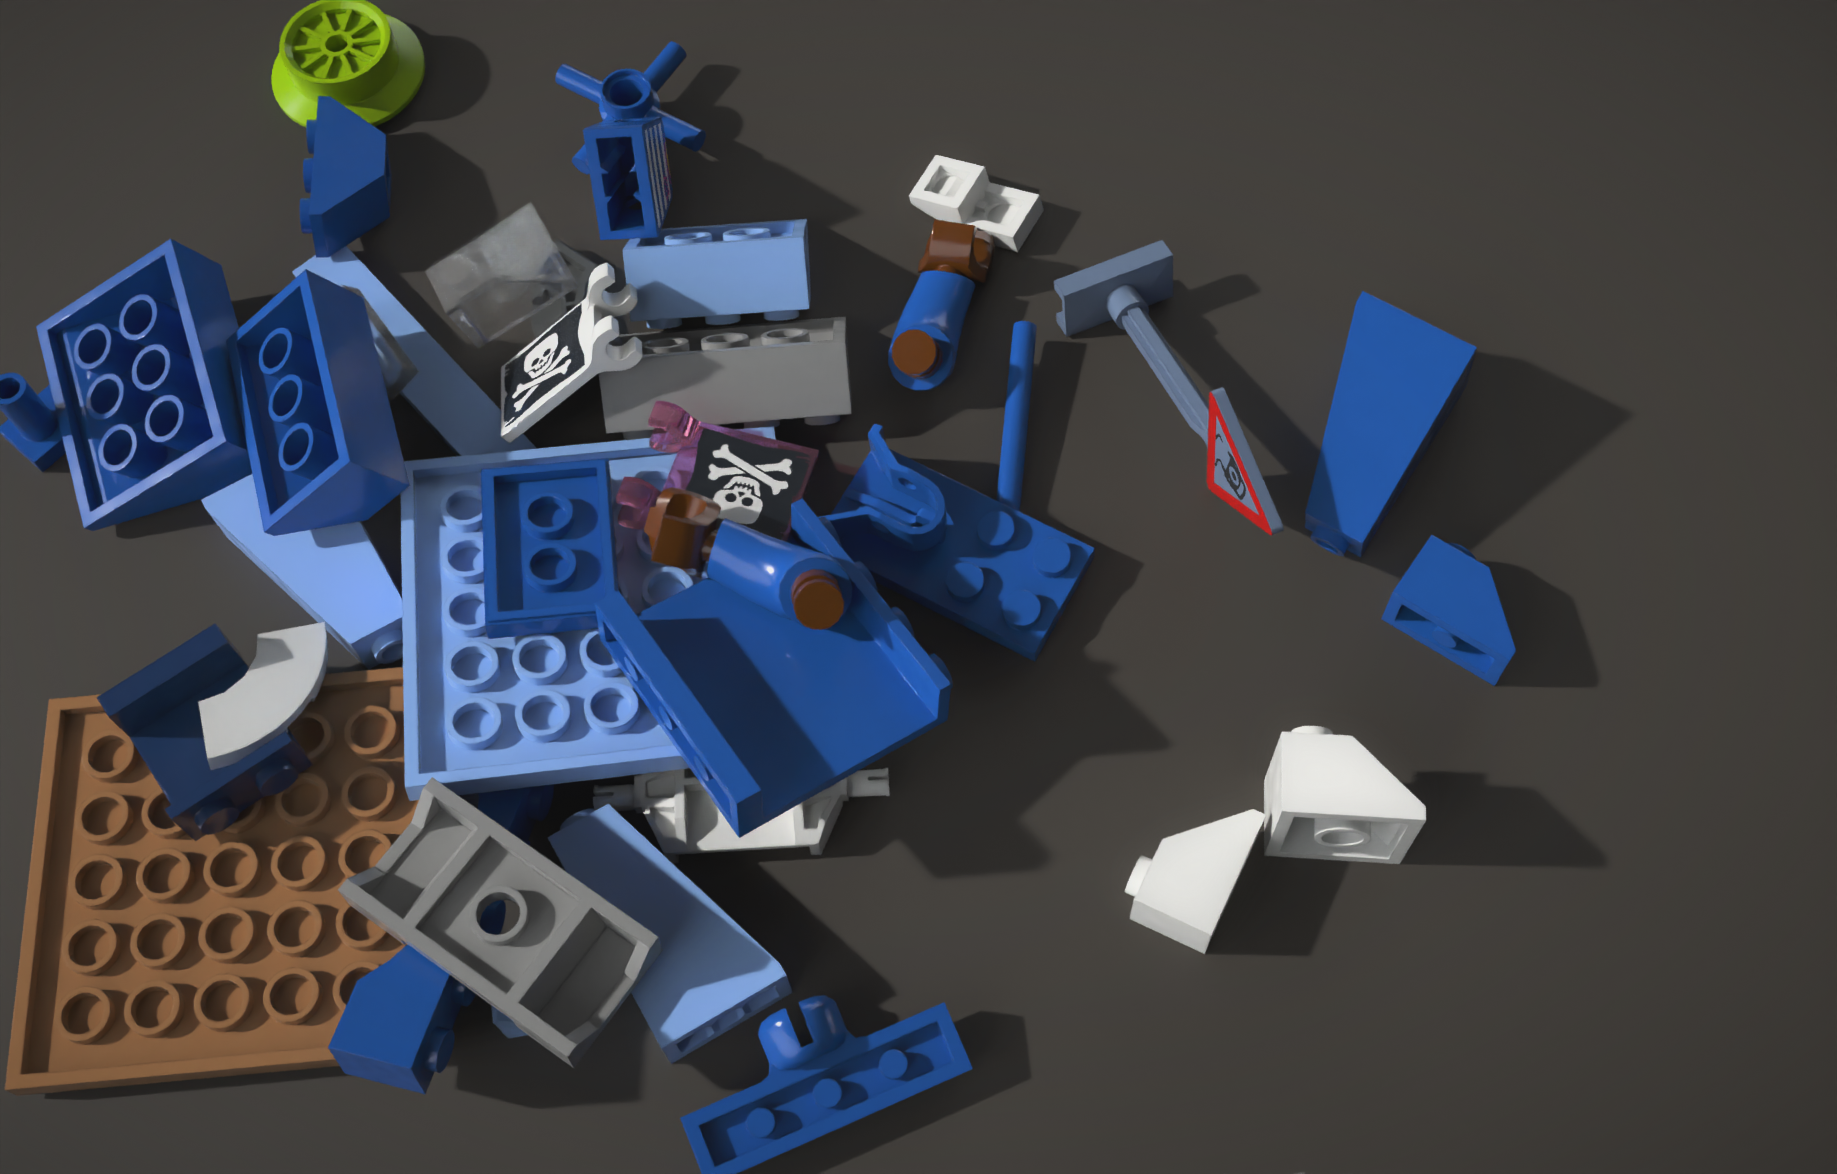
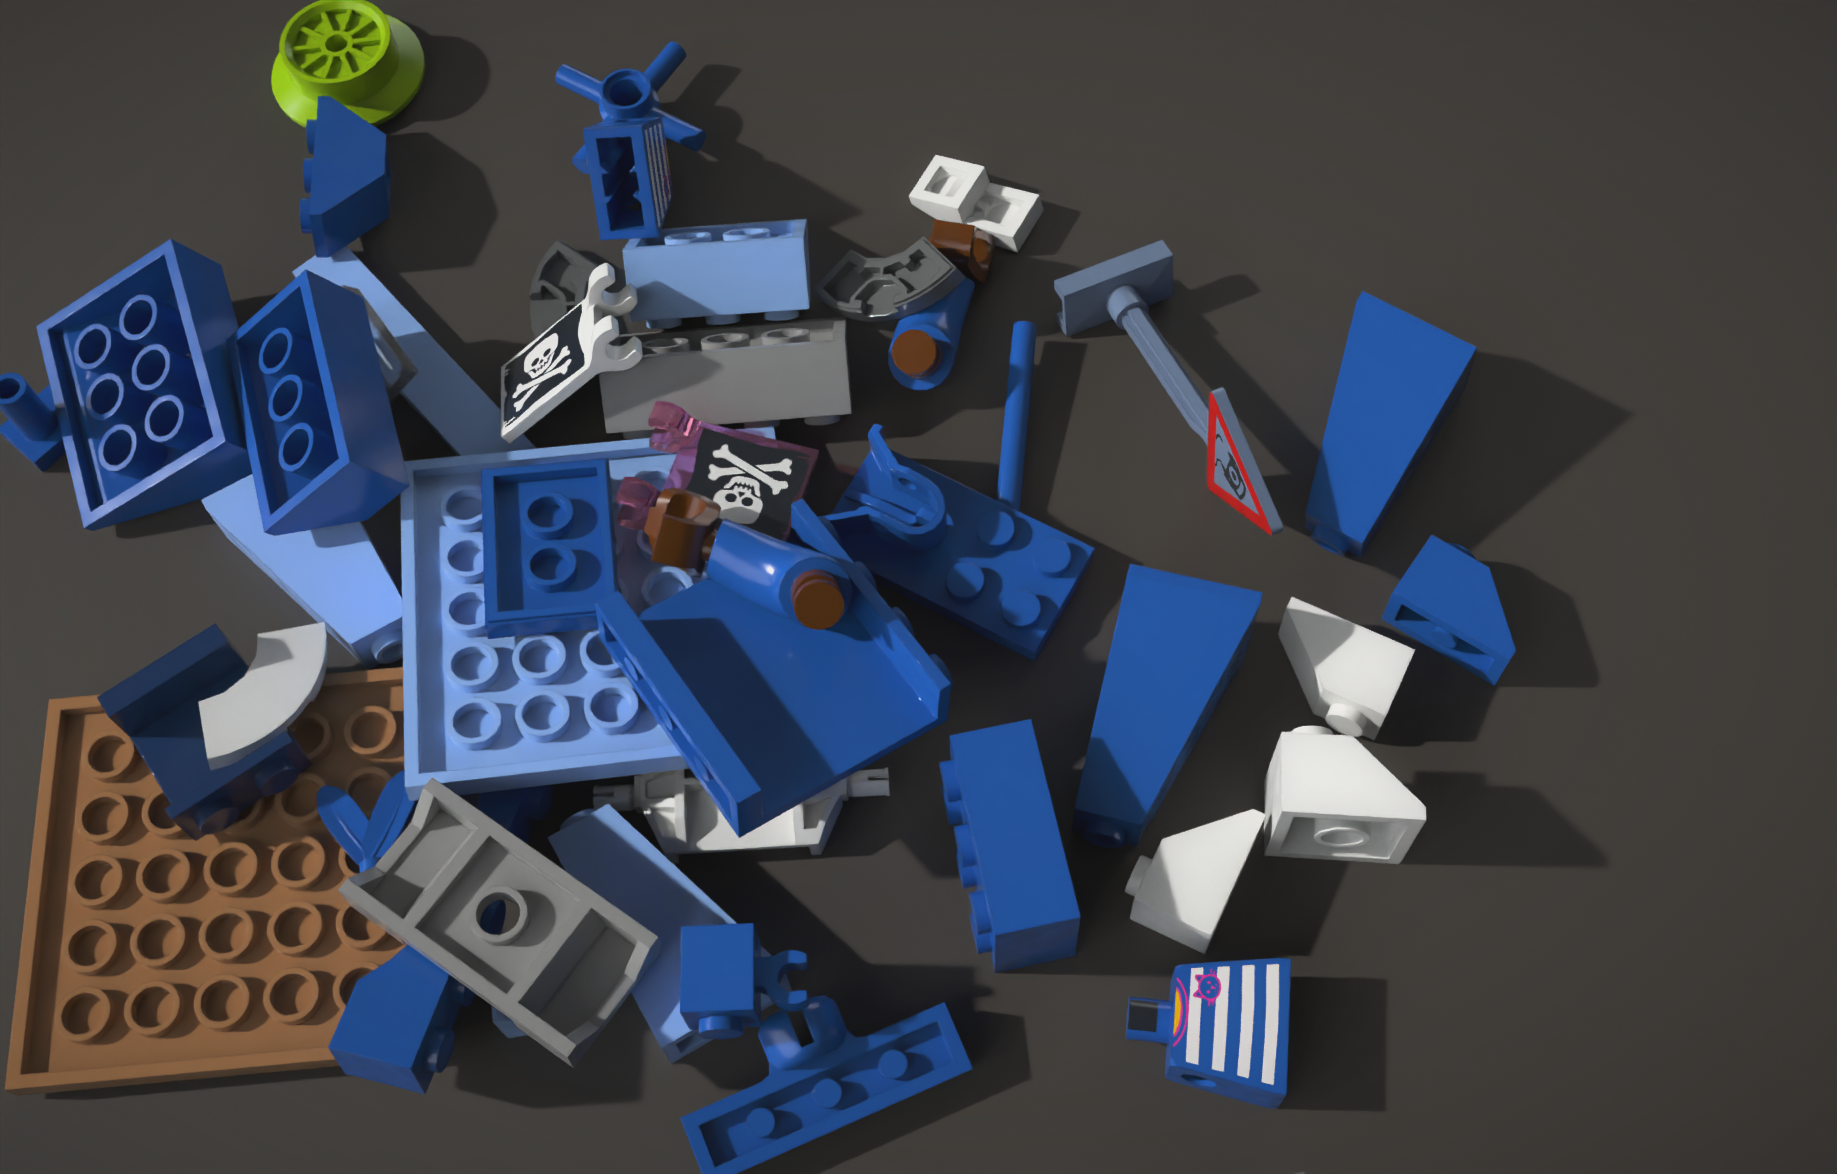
(365, 839): none -> blue piece
(501, 276): clear slope -> none
(726, 976): none -> blue brick
(888, 286): none -> dark grey tile
(1009, 847): none -> blue brick
(1163, 679): none -> blue slope
(1222, 1028): none -> blue torso
(1343, 667): none -> white slope

